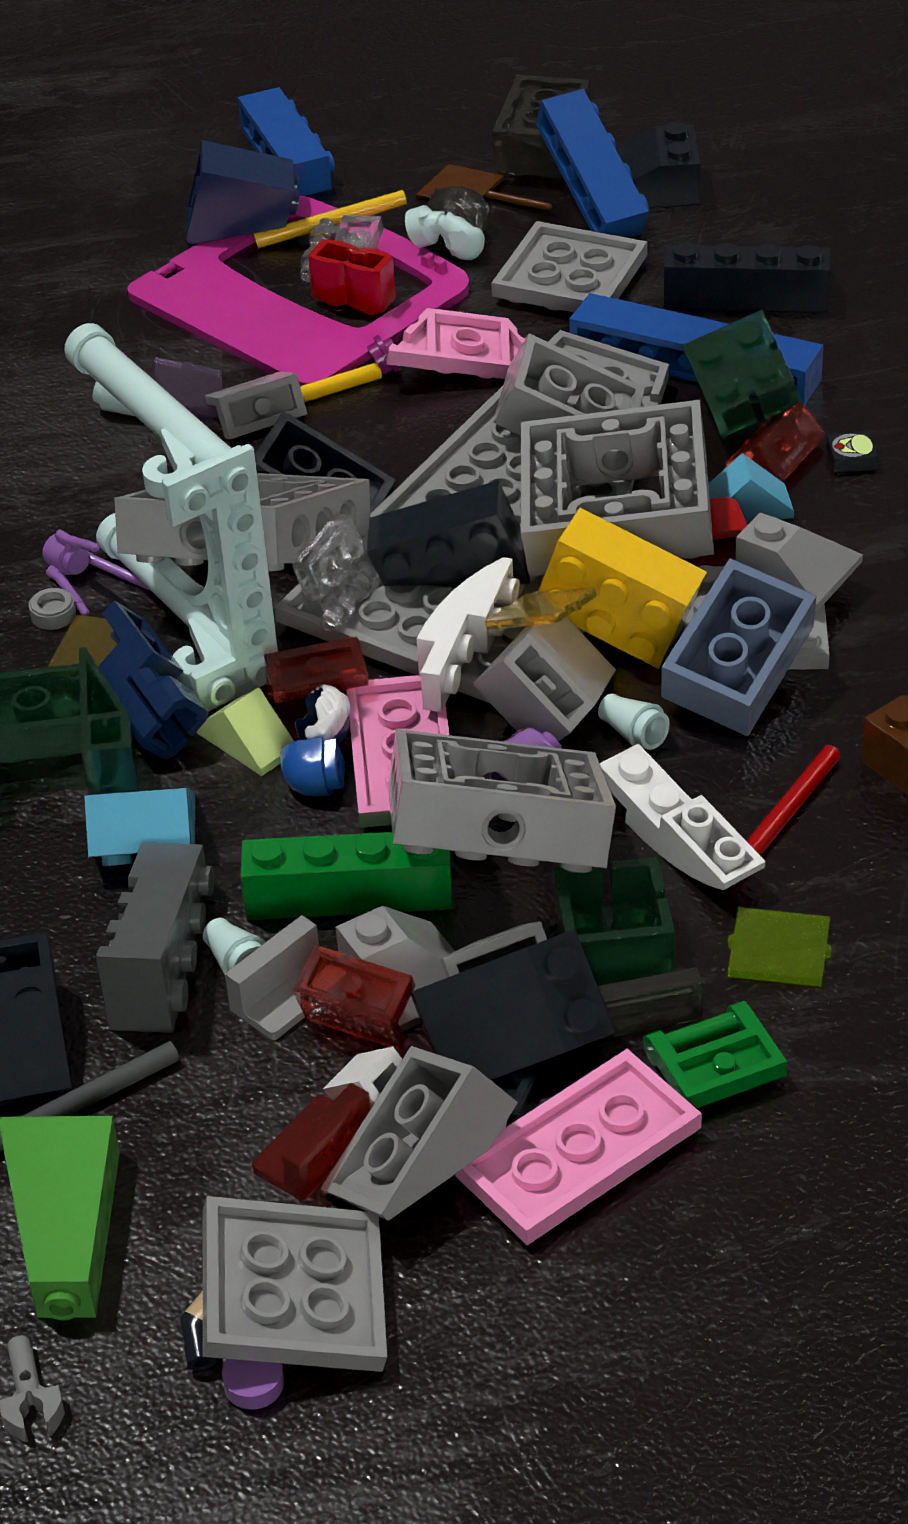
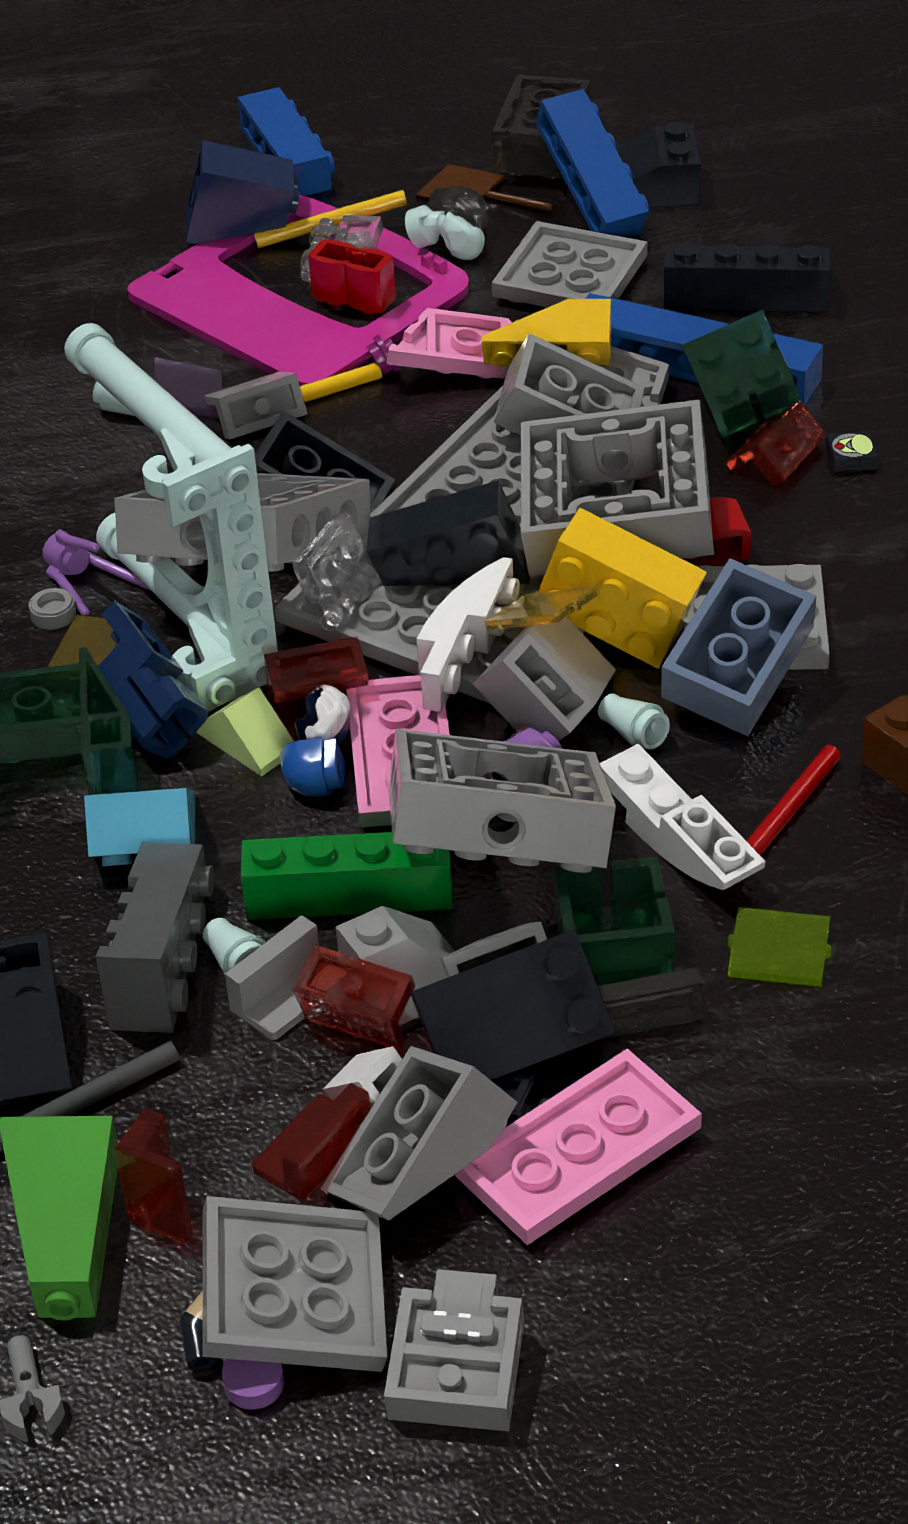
(152, 1180): none -> clear red panel
(455, 1353): none -> light grey piece
(573, 325): none -> yellow slope
(719, 1066): green plate -> none
(753, 489): medium azure slope -> none
(796, 556): light grey slope -> none

